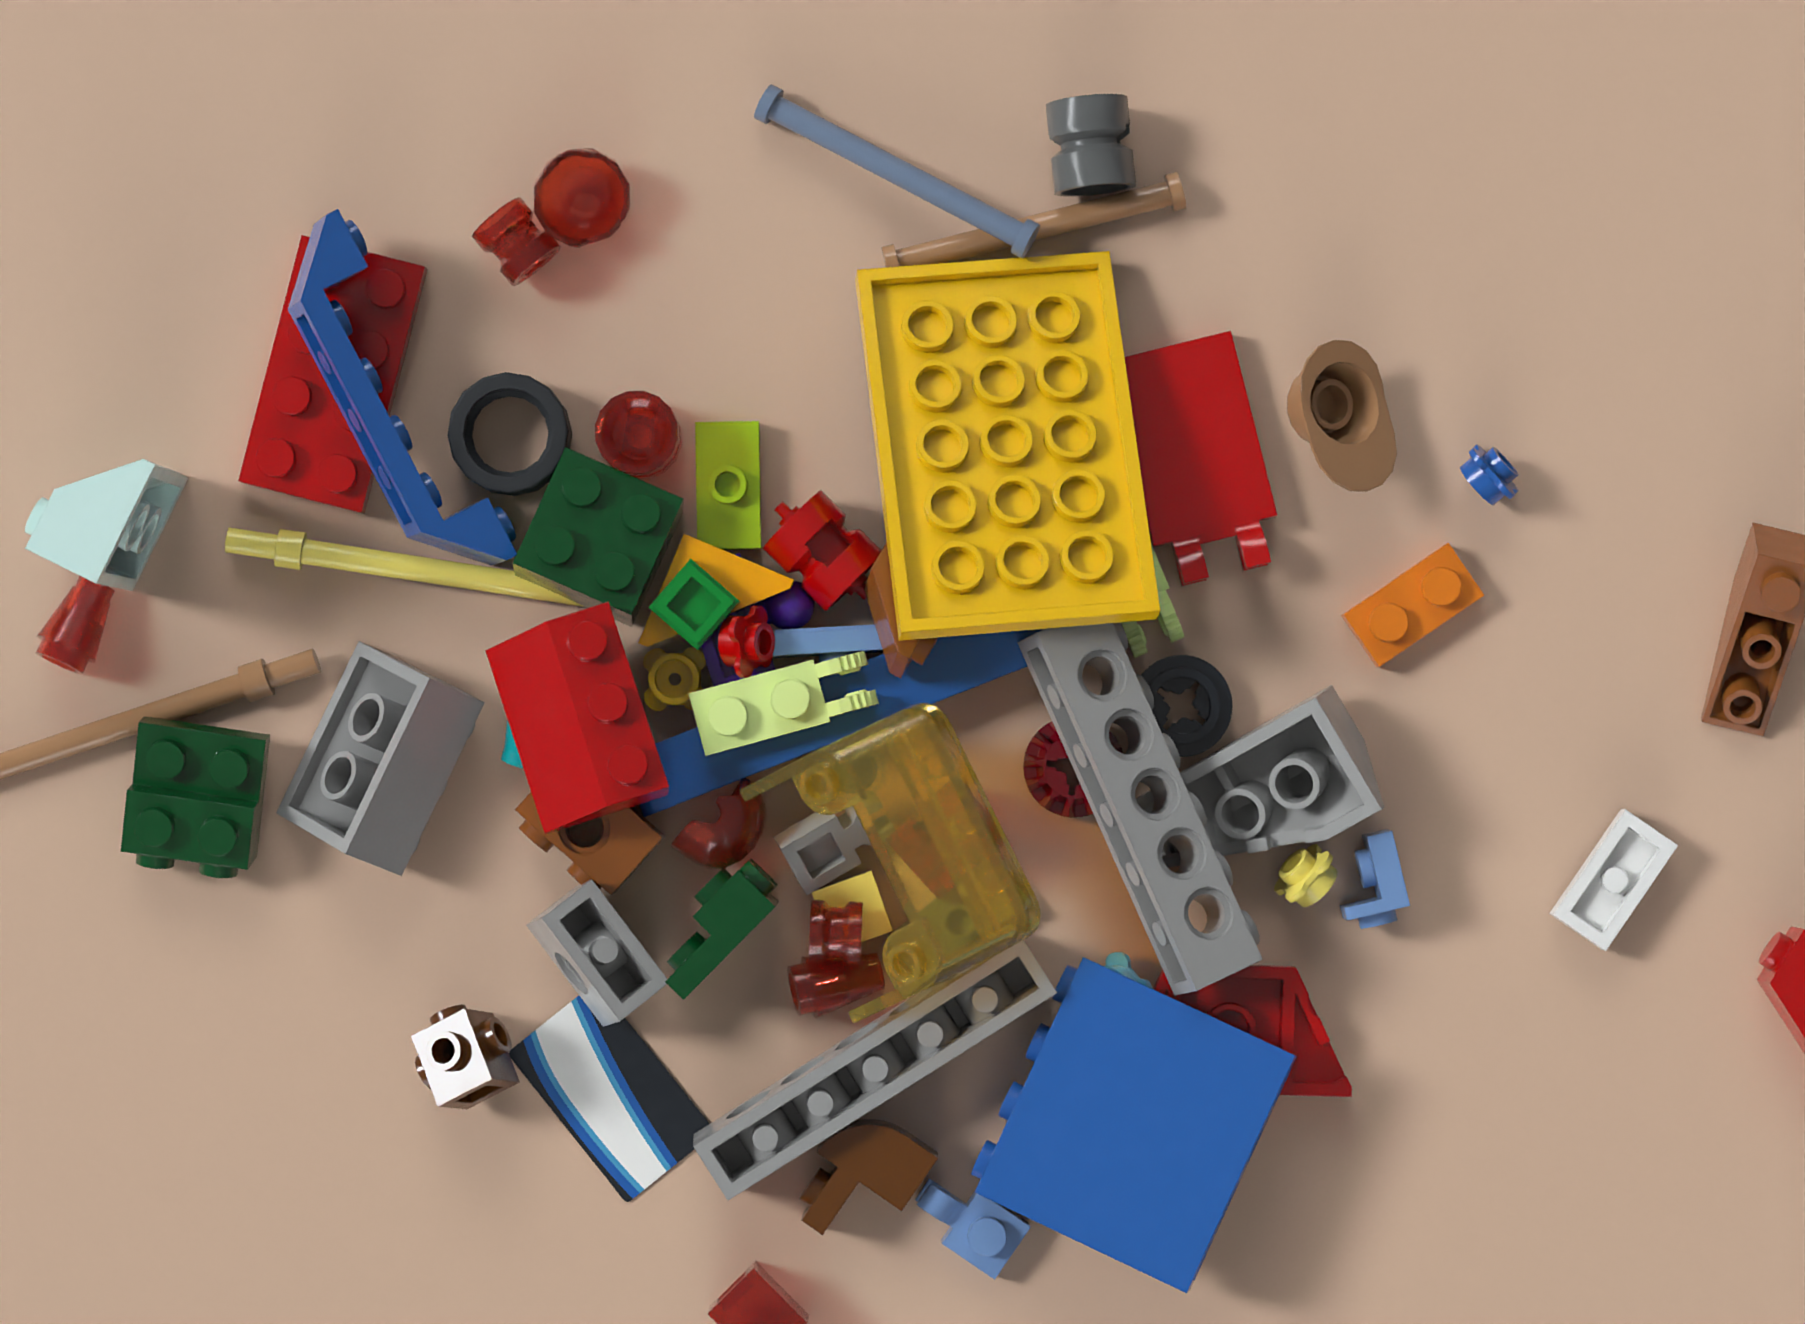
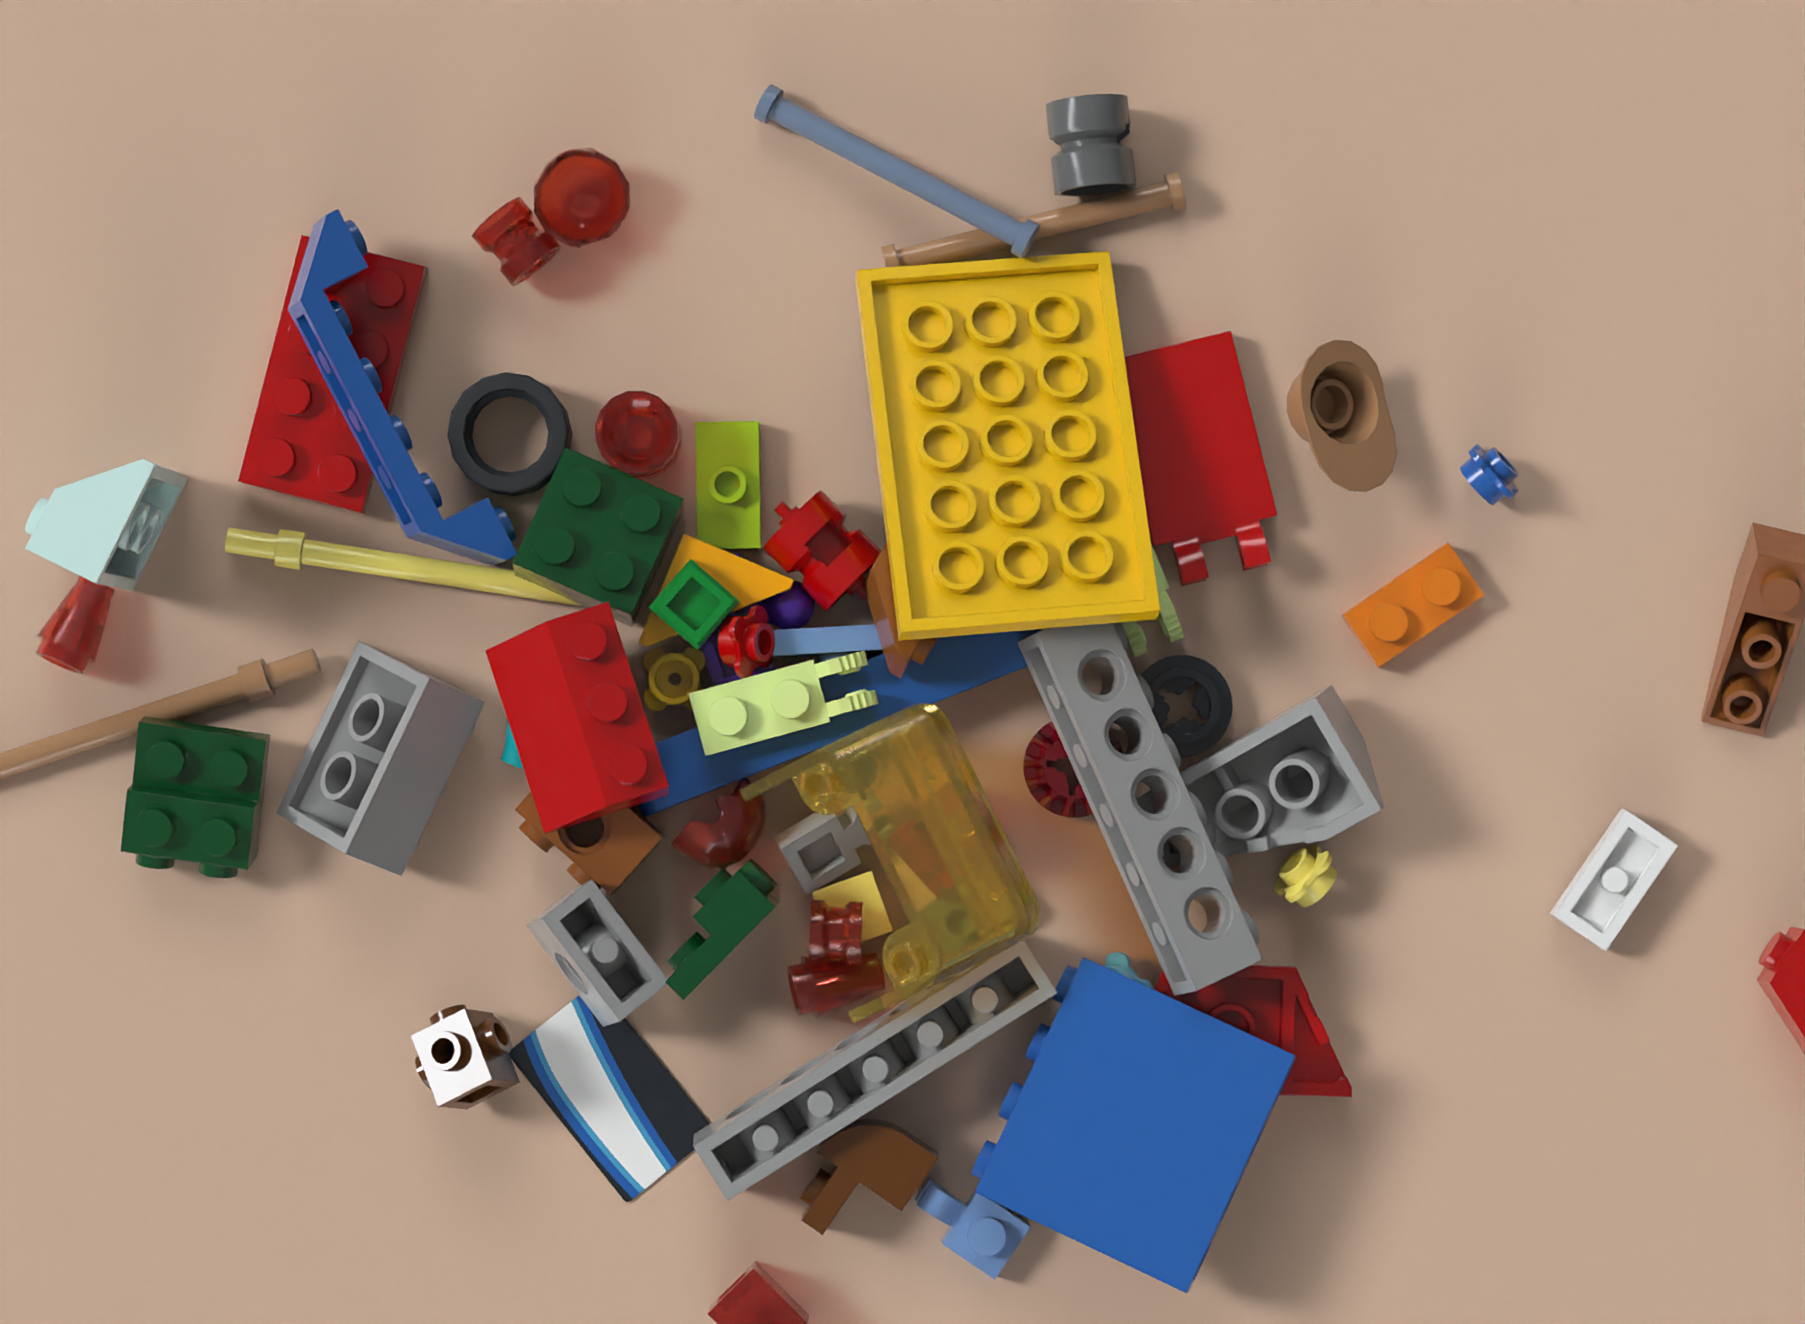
(1380, 868): medium blue bracket -> none

